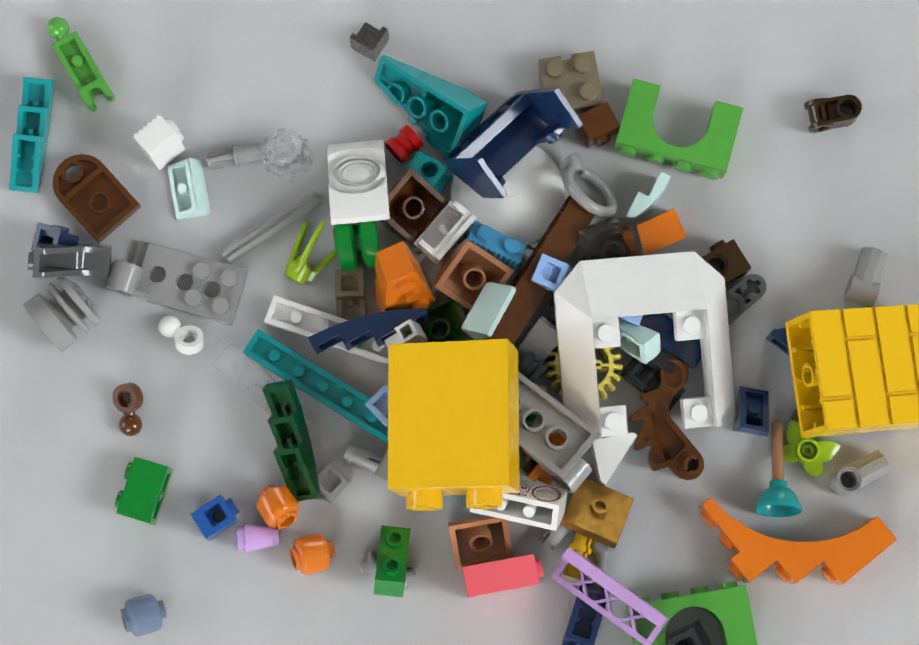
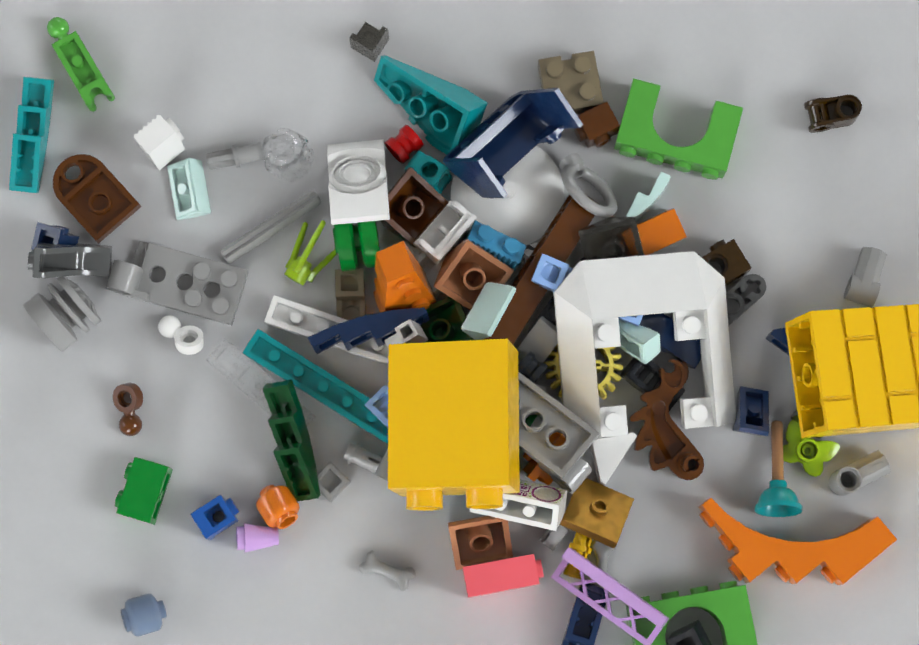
(312, 554): orange head -> none
(392, 561): green brick -> none

